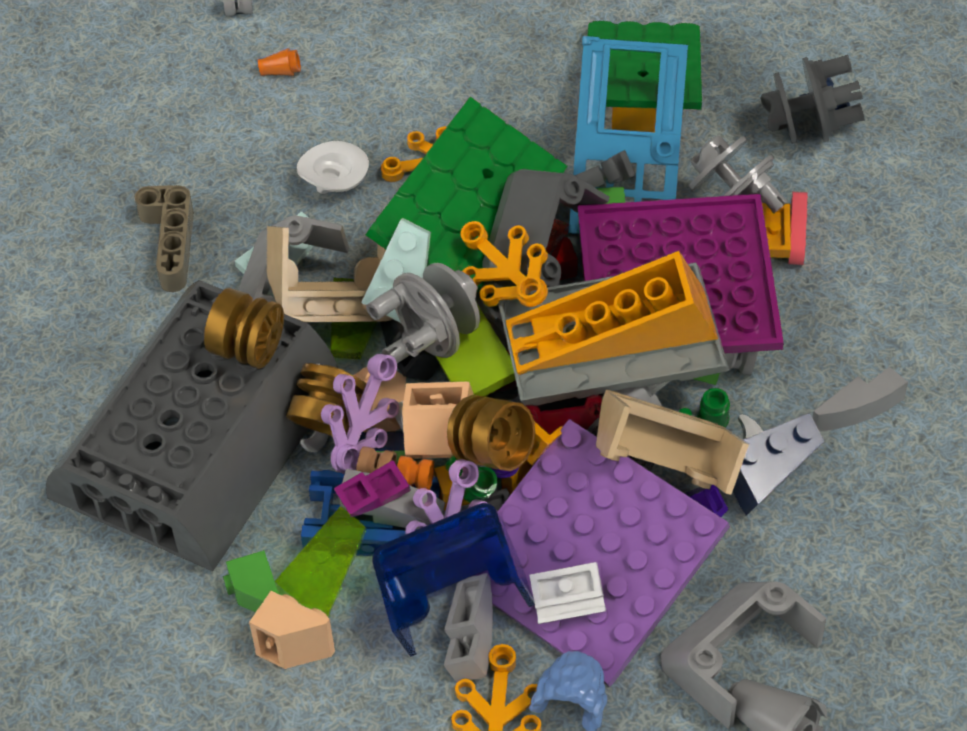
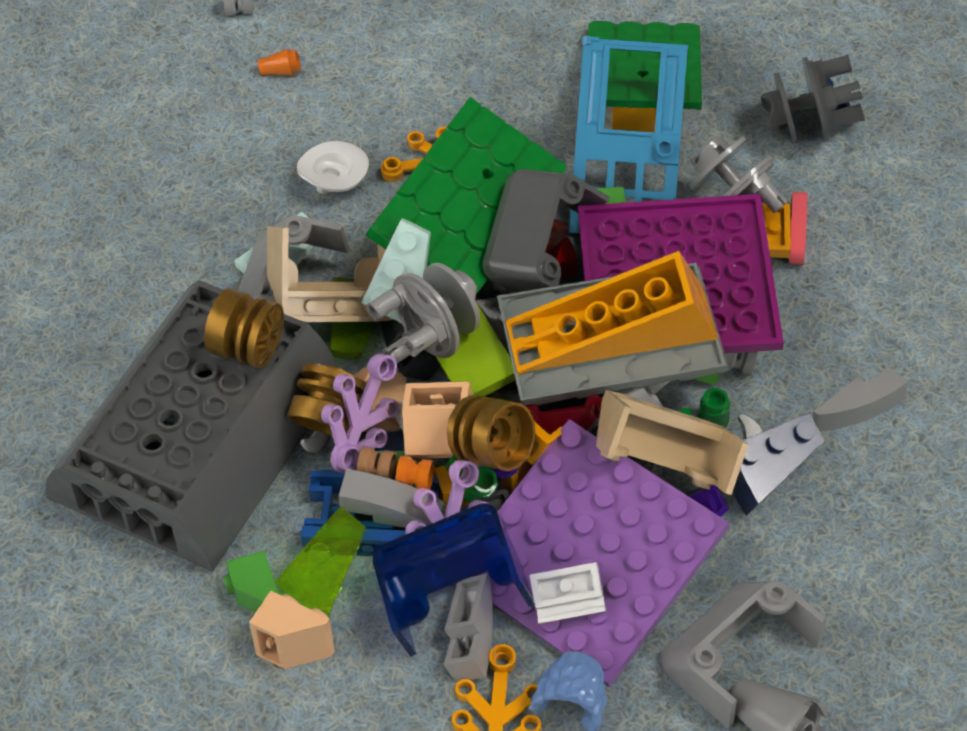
(174, 211): dark tan beam -> none
(372, 491): magenta slope -> none
(507, 268): light orange plant -> none
(613, 169): dark grey piece -> none

